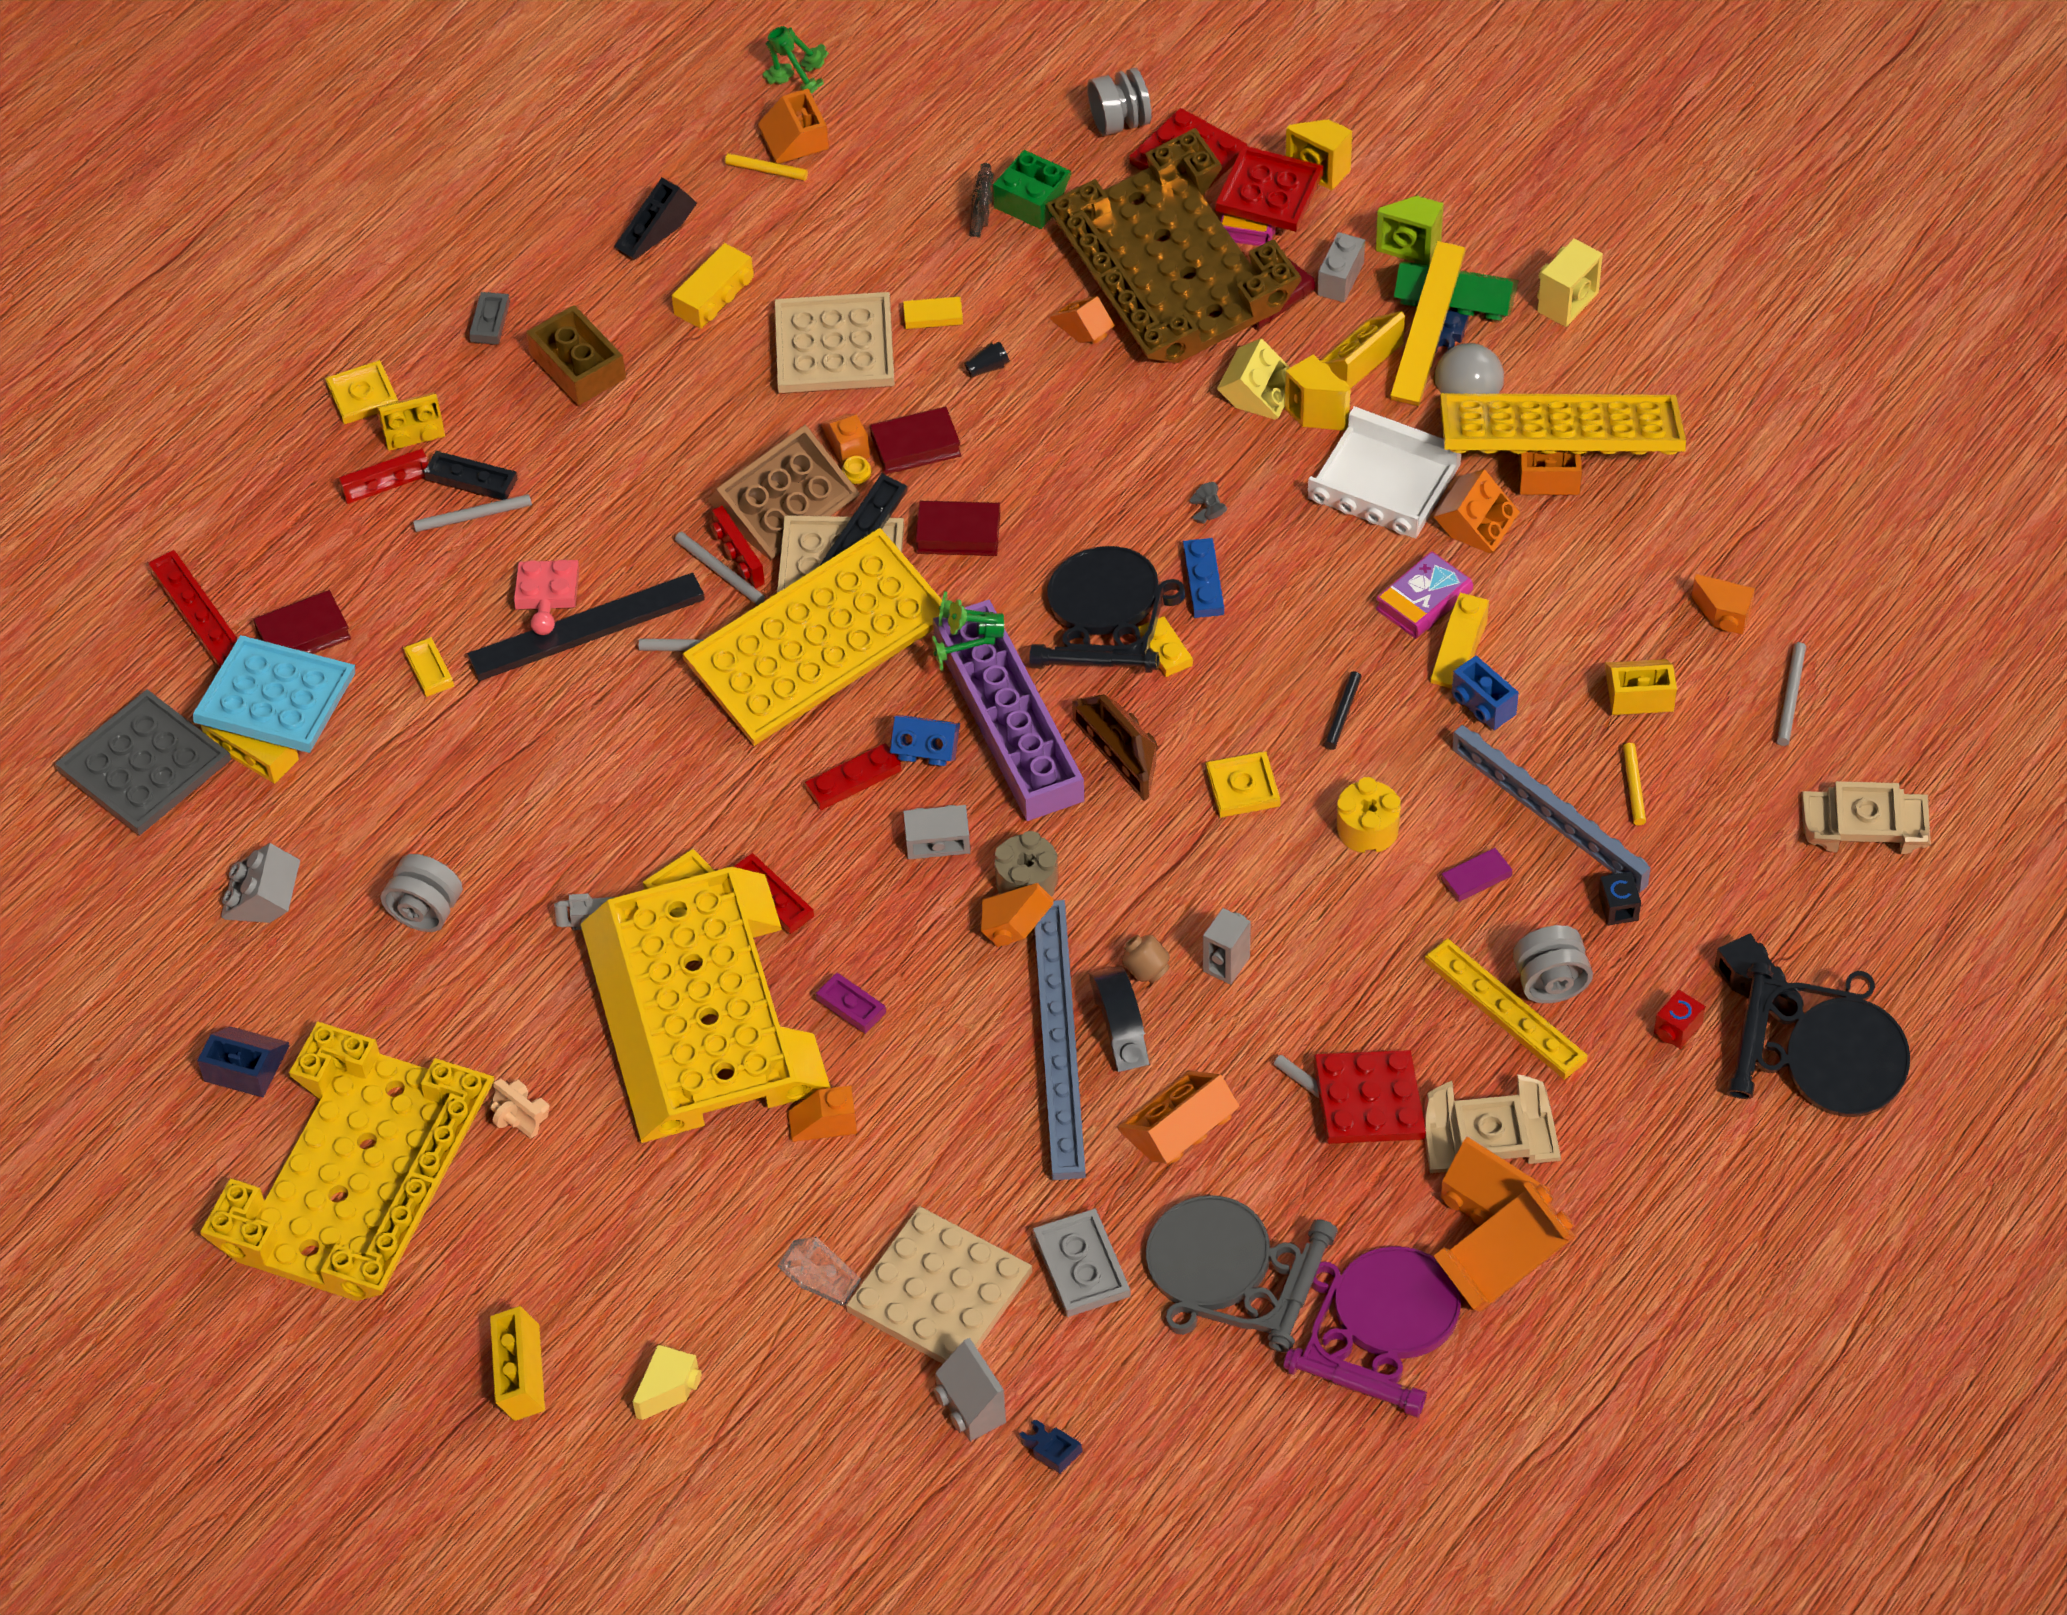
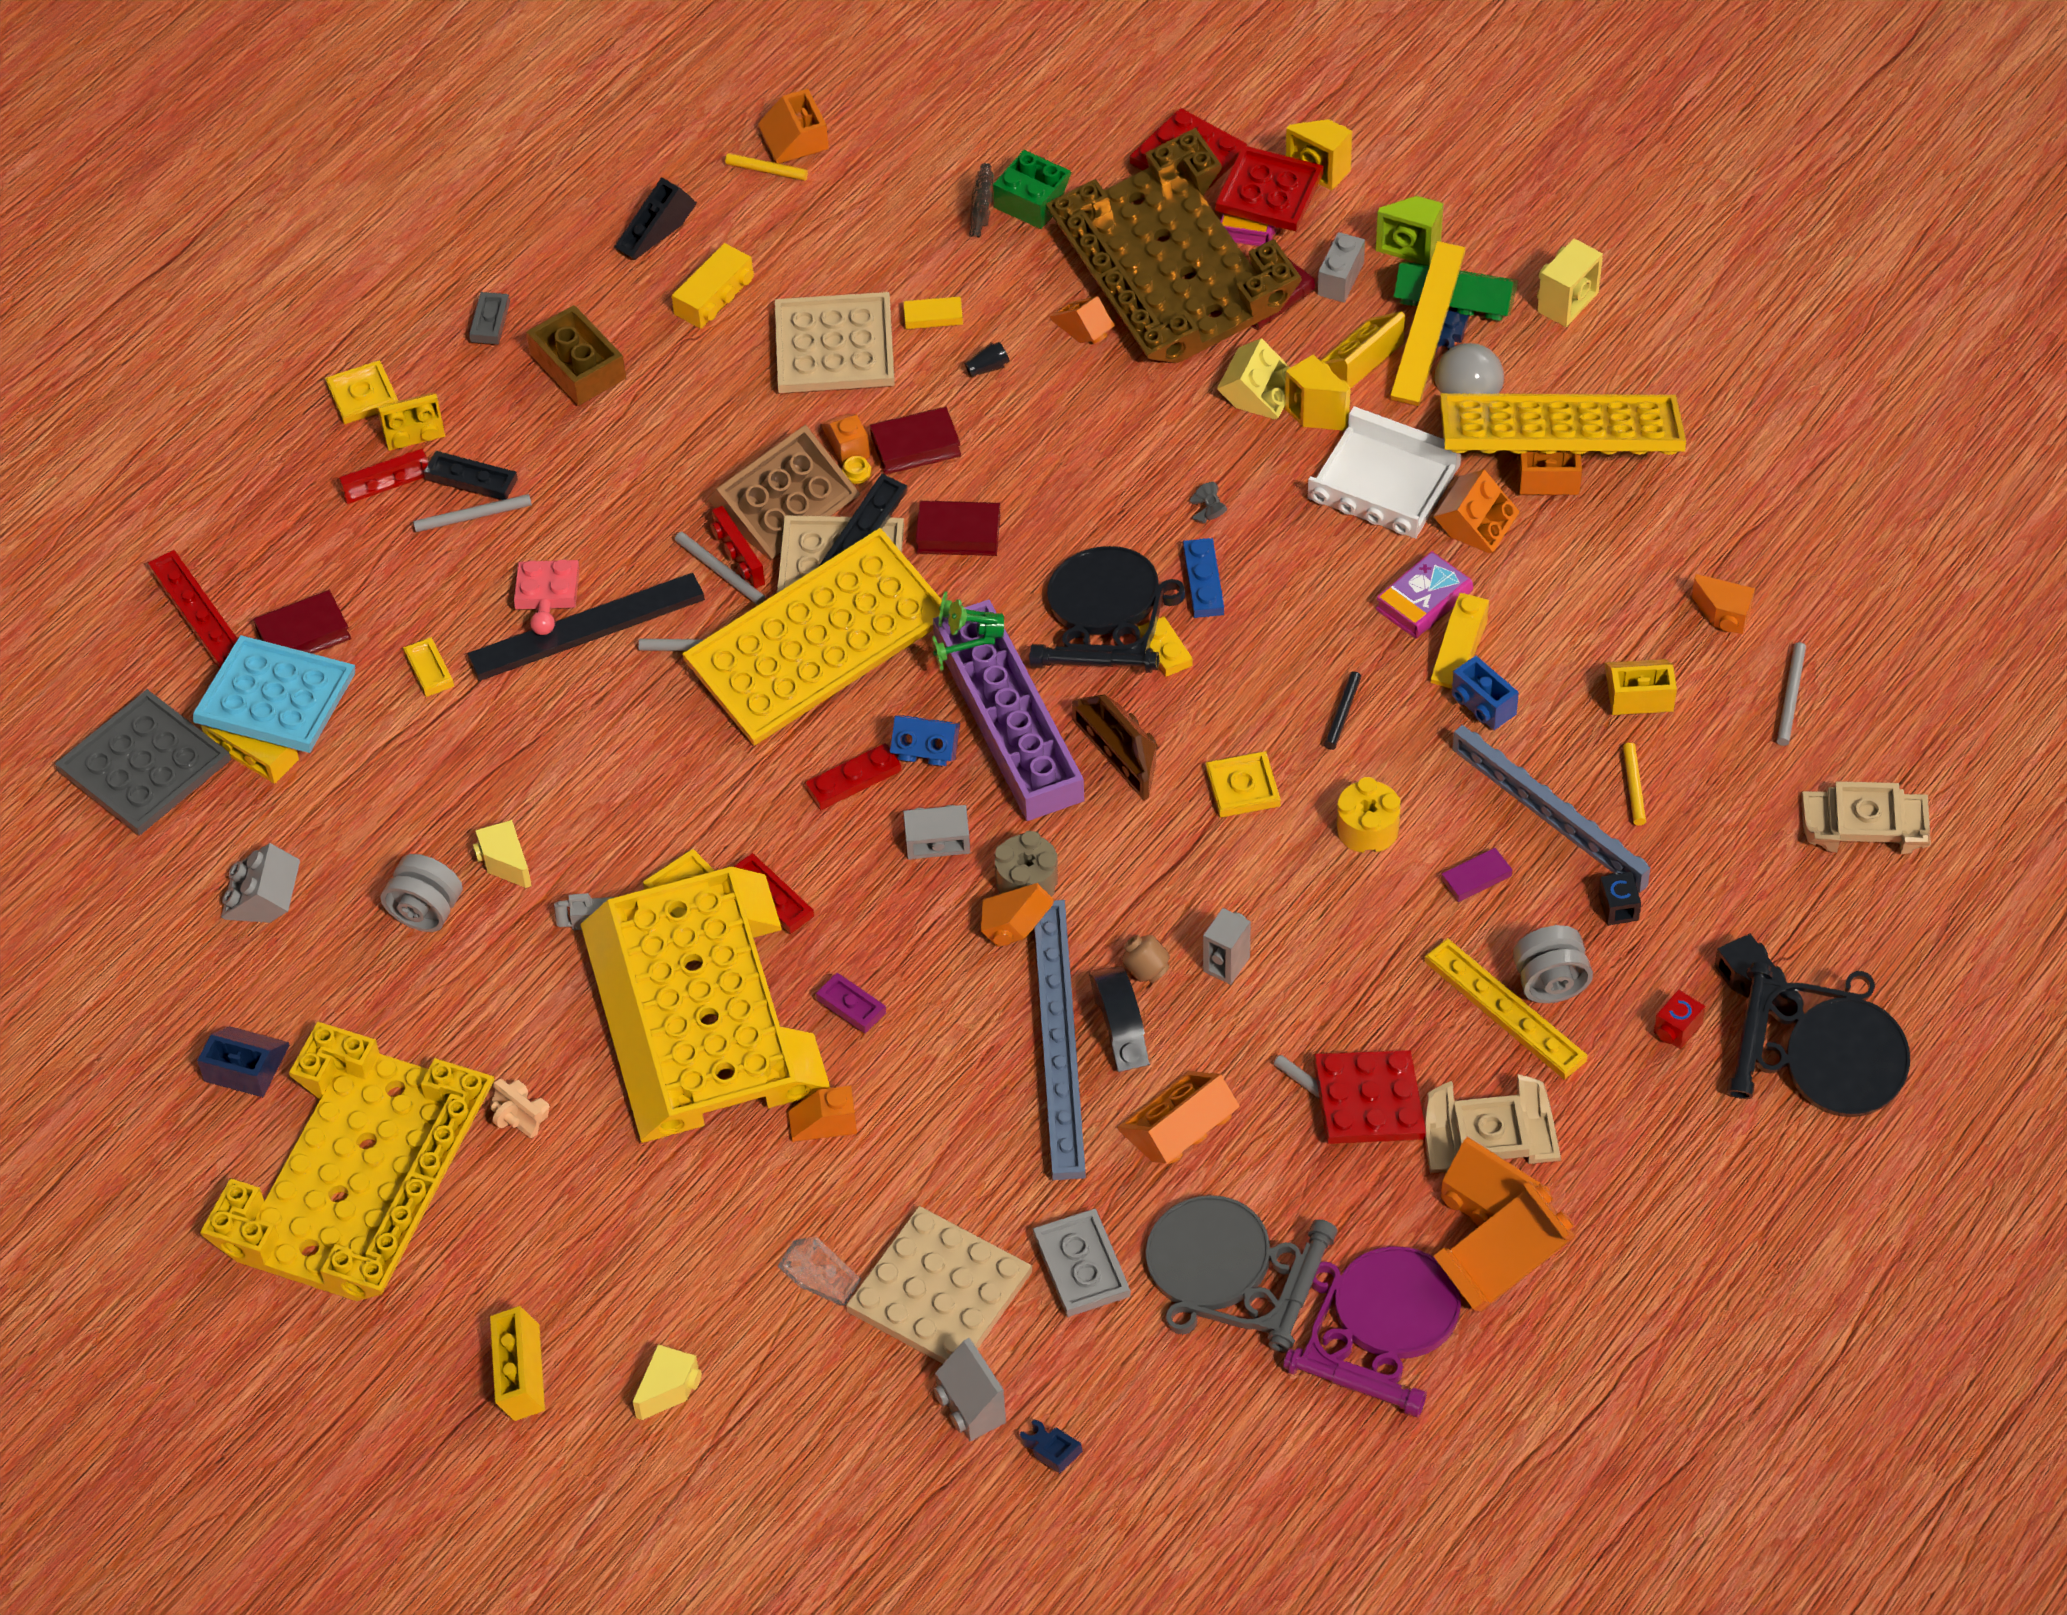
(502, 853): none -> light yellow slope
(782, 41): plant -> none
(1120, 101): light grey wheel -> none

